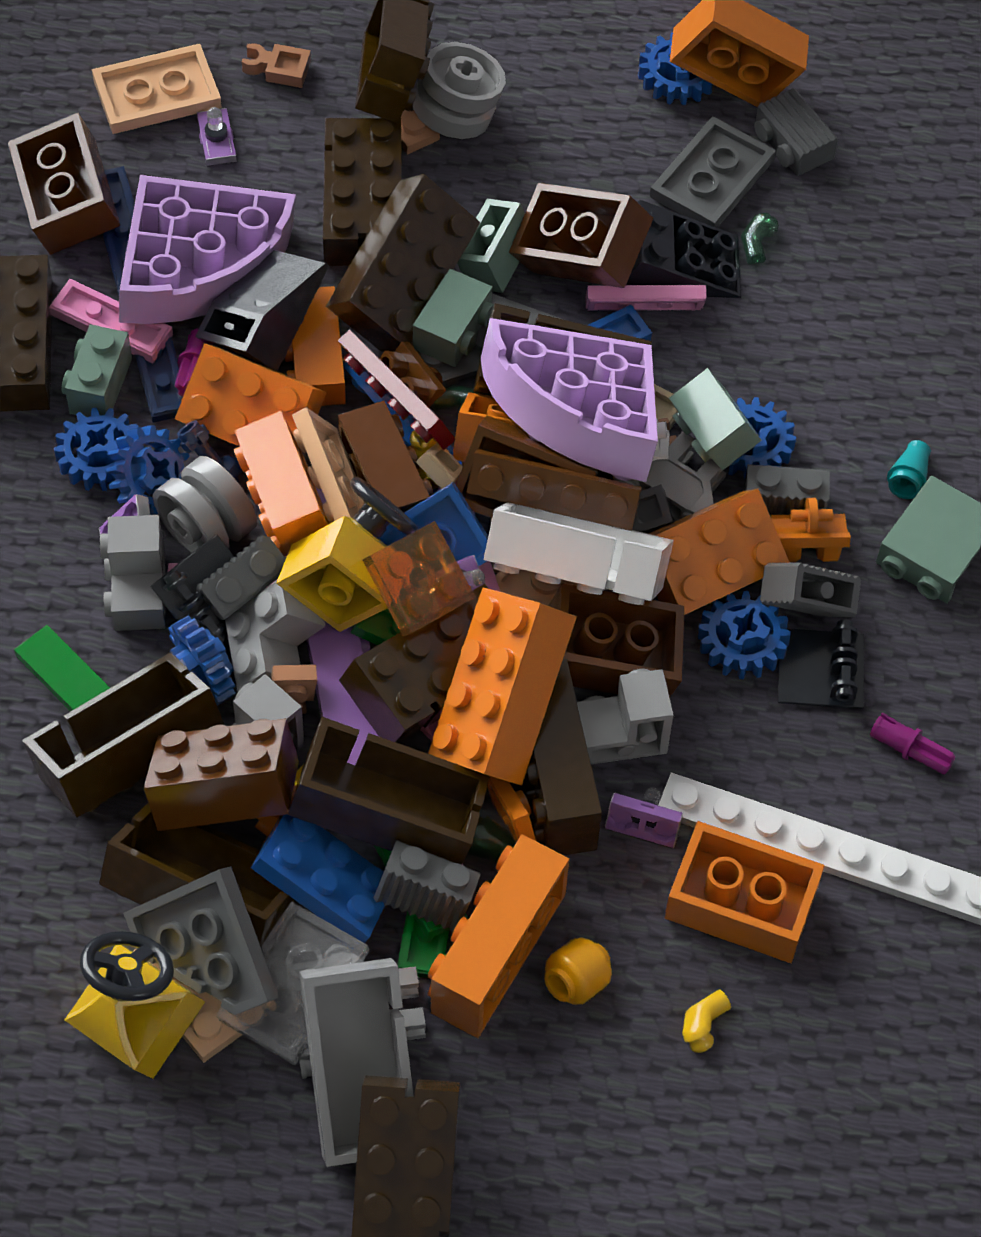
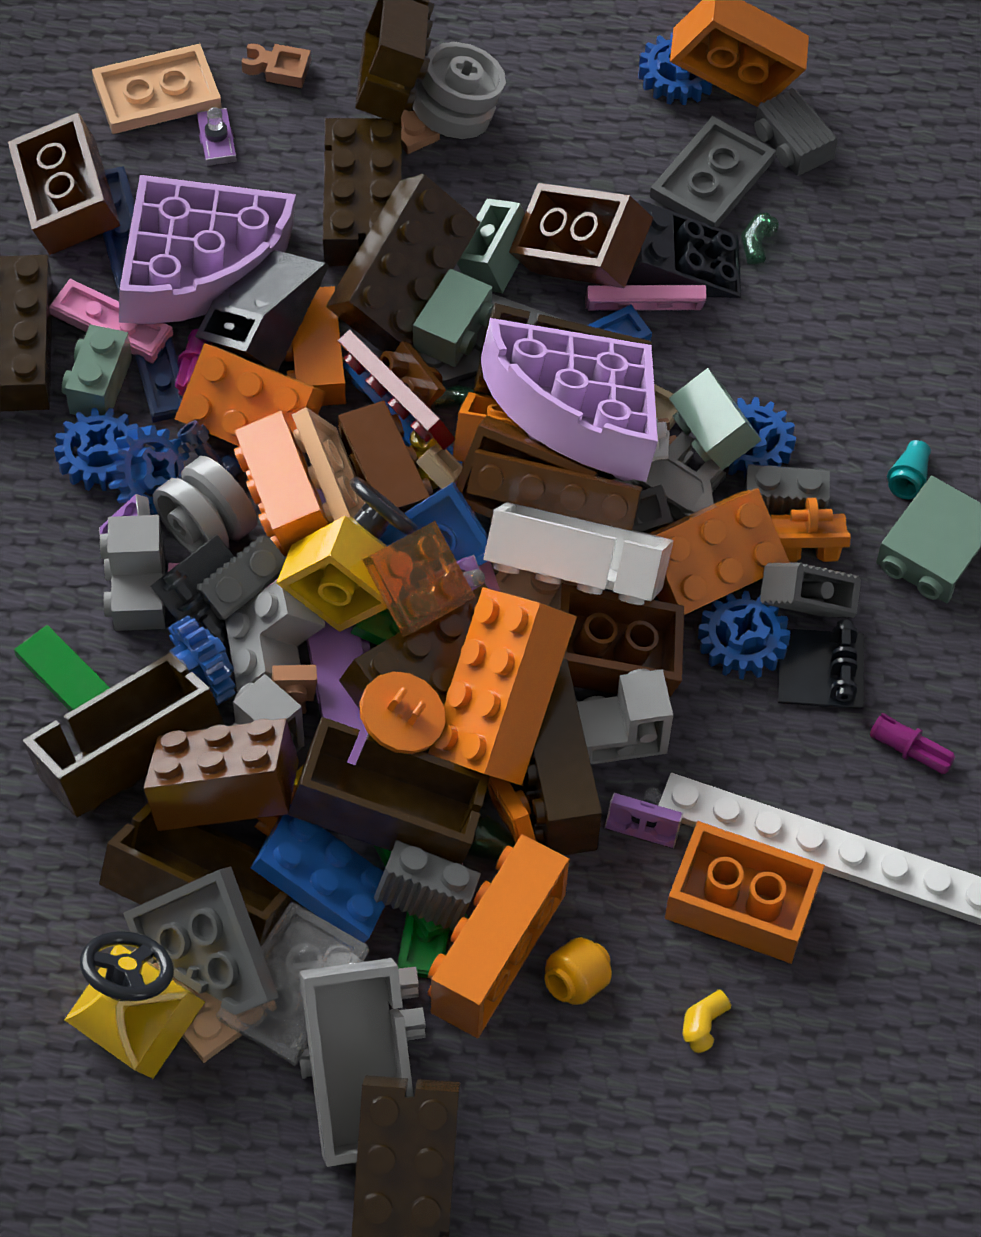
(402, 712): none -> orange piece

